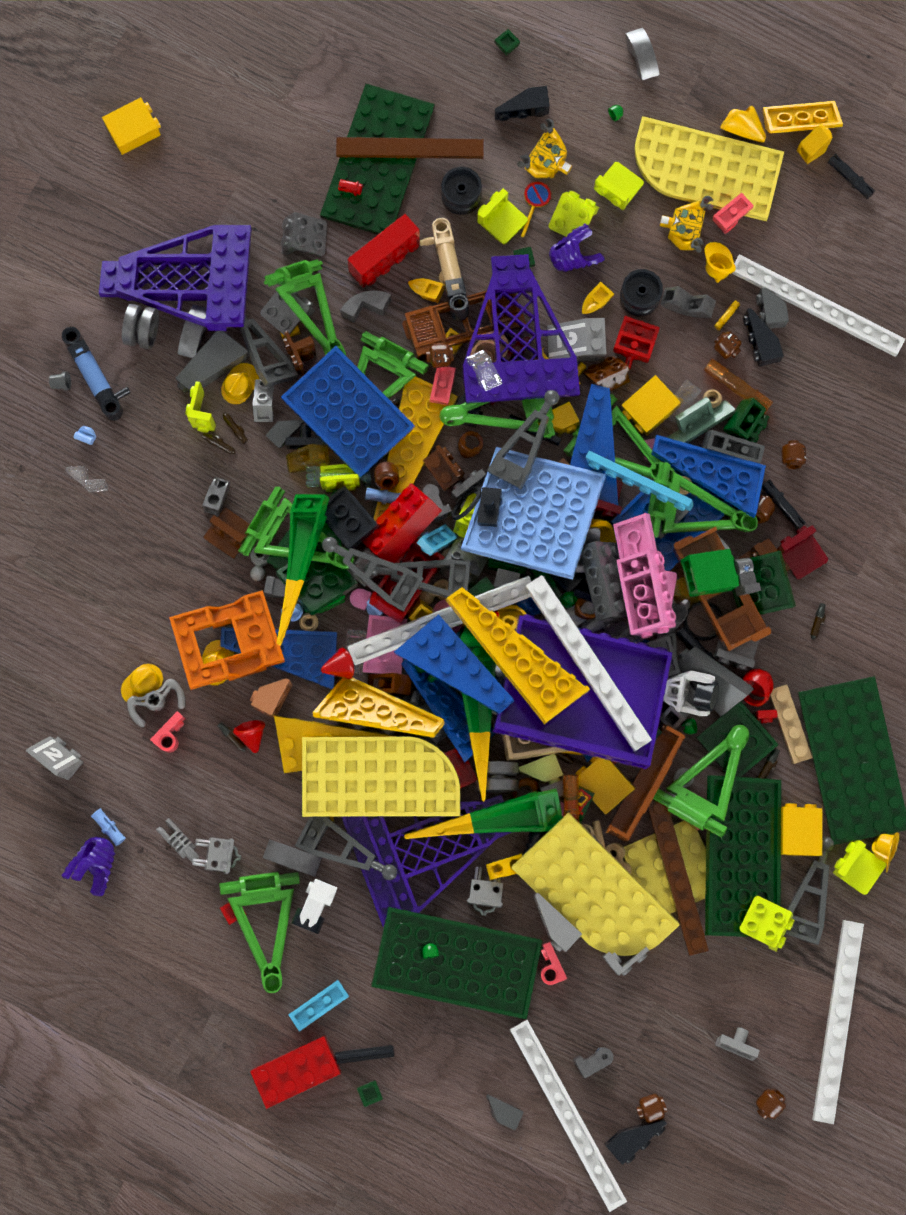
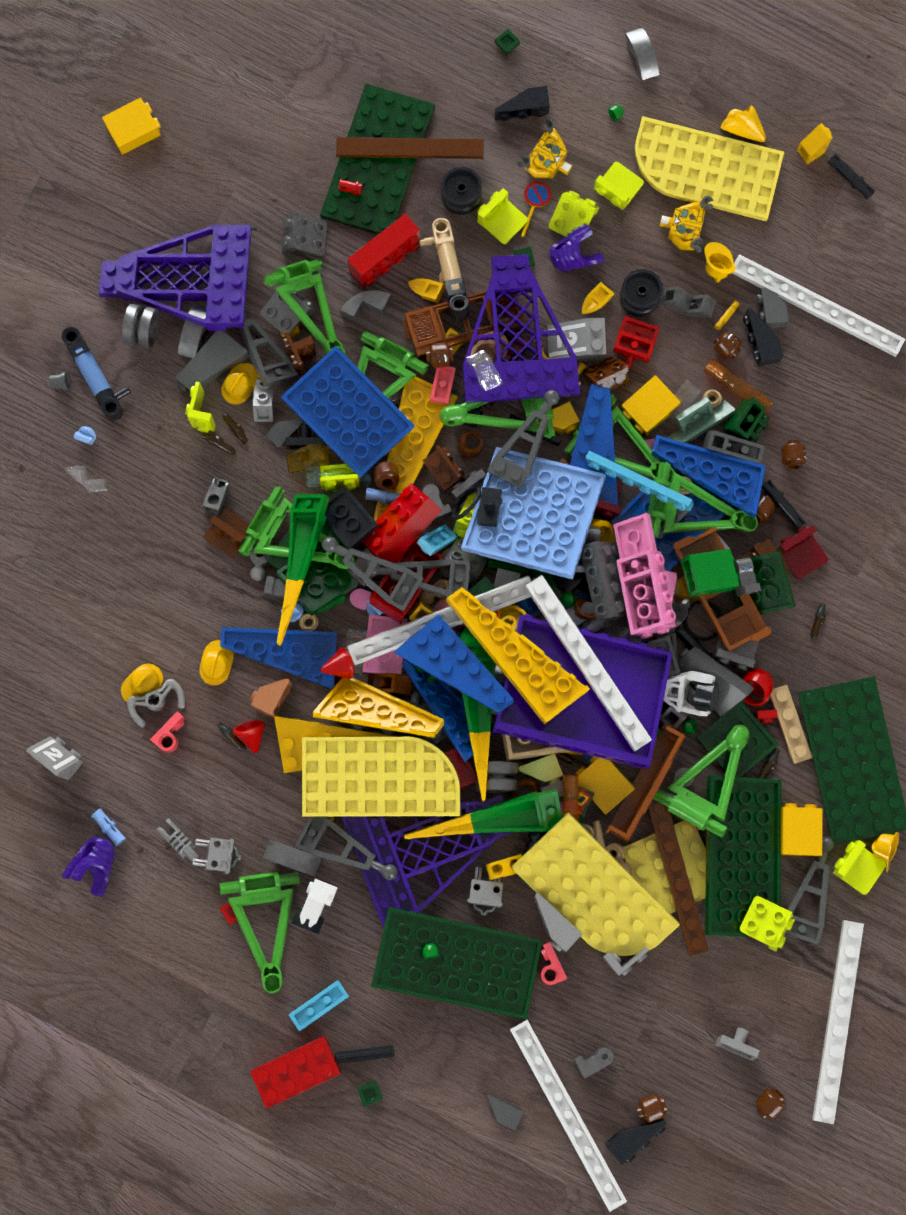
(253, 632): orange piece -> none
(730, 214): coral plate -> none
(801, 117): yellow slope -> none

